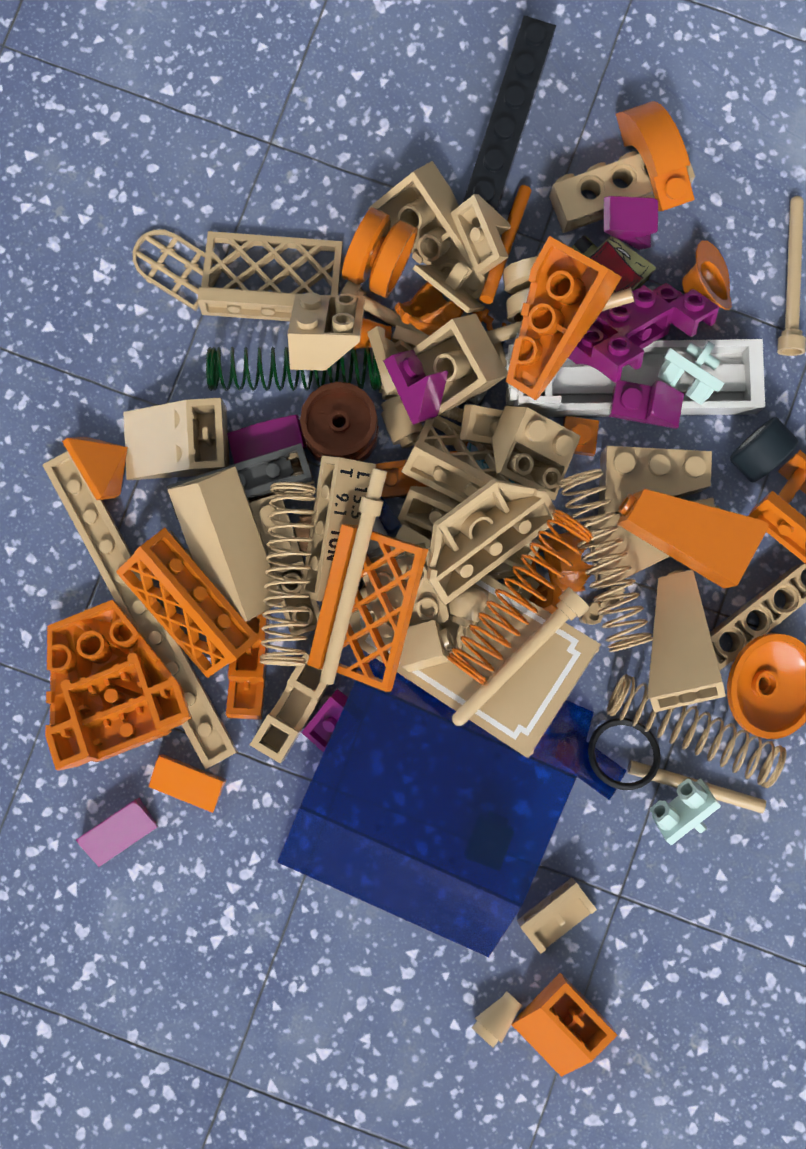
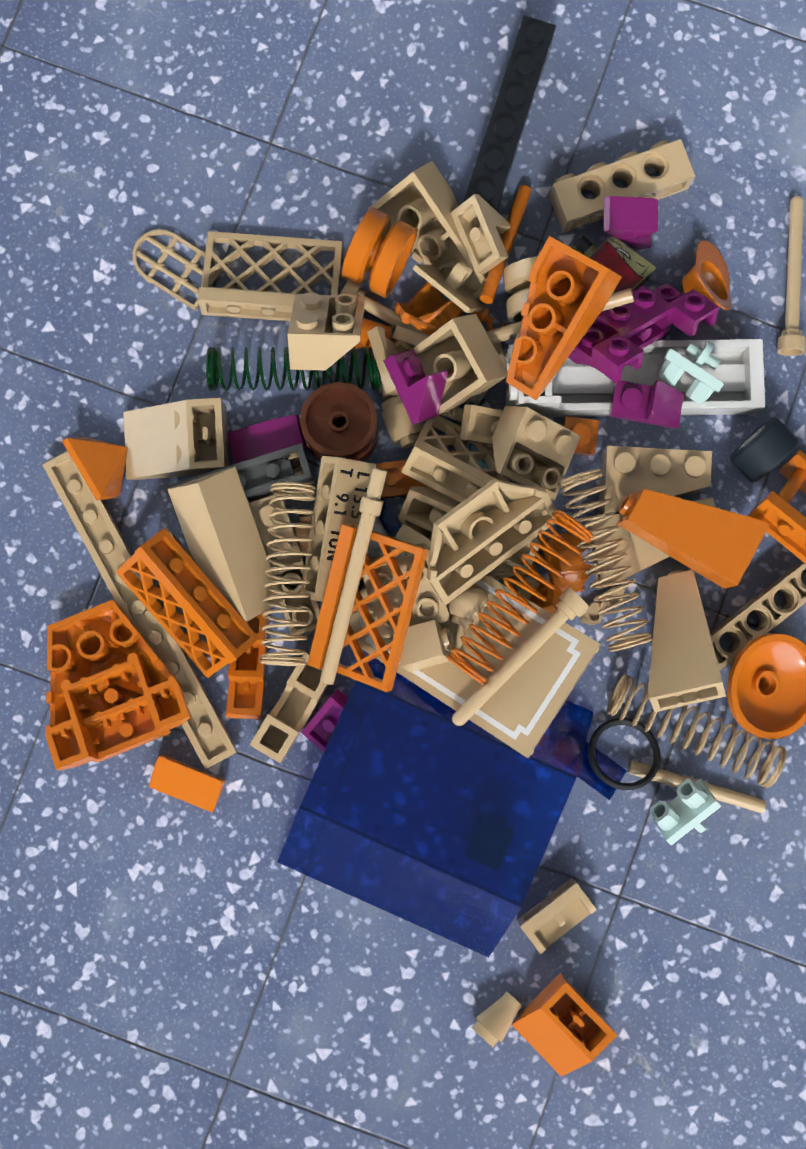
(117, 832): slope -> none
(662, 150): orange arch -> none

